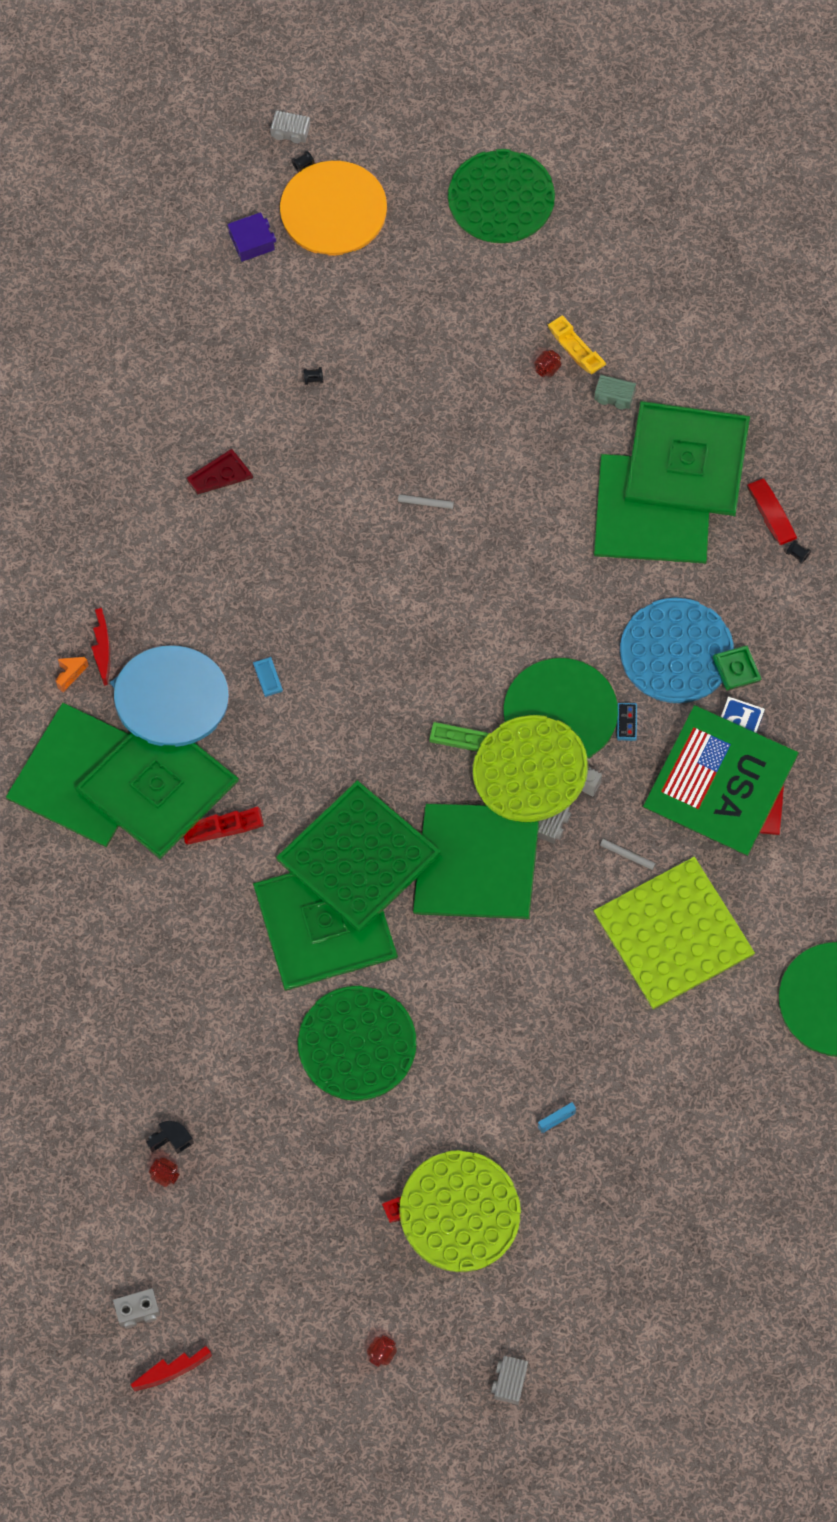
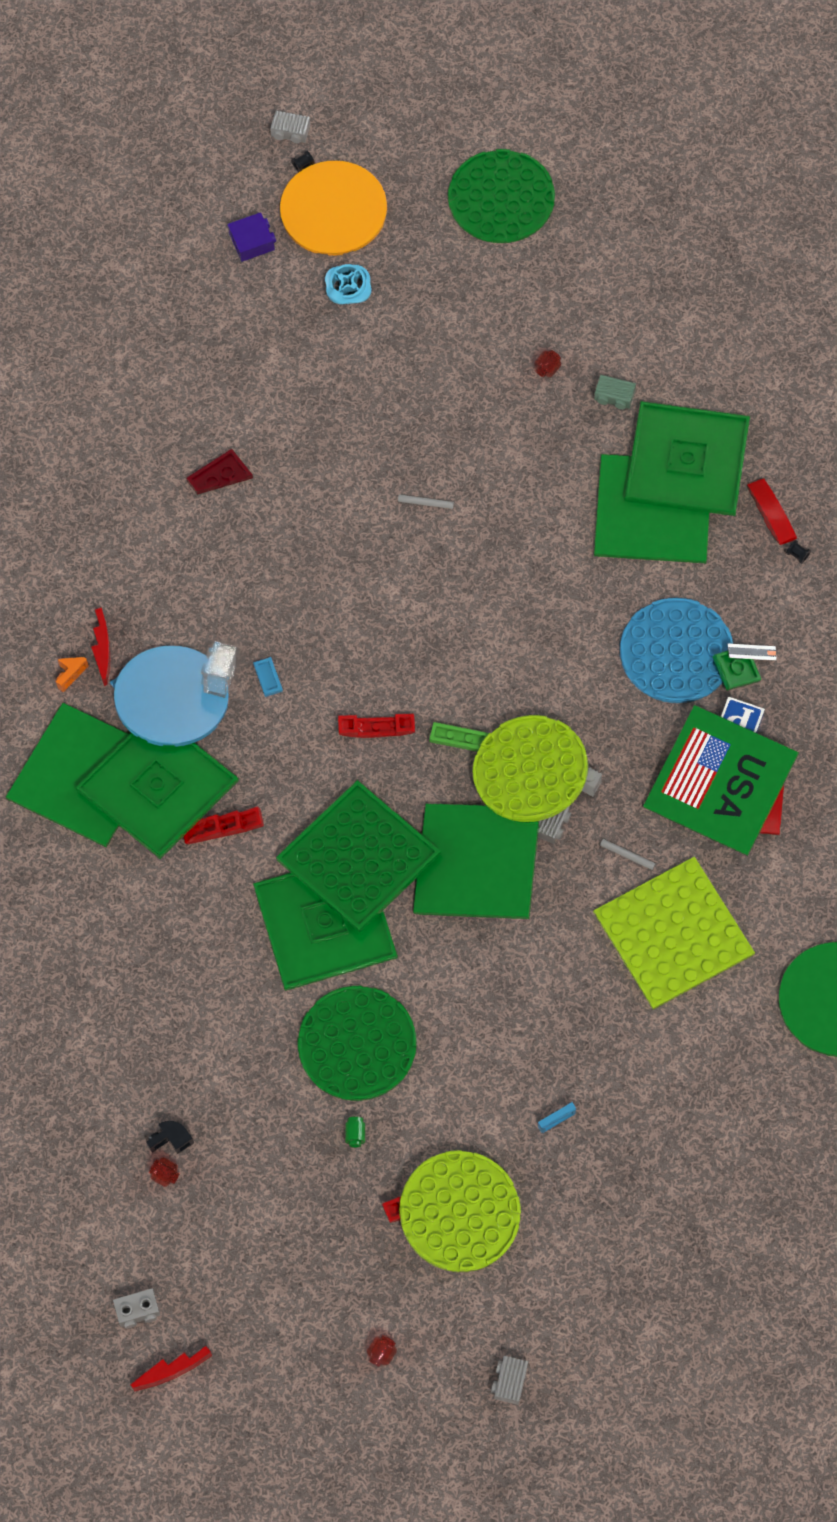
(219, 669): none -> clear brick
(314, 375): black bush -> none
(339, 274): none -> medium azure piece
(355, 1132): none -> green brick
(376, 727): none -> red slope
(567, 693): green tile -> none
(575, 347): yellow slope -> none
(627, 722): tile -> none
(752, 651): none -> sticker

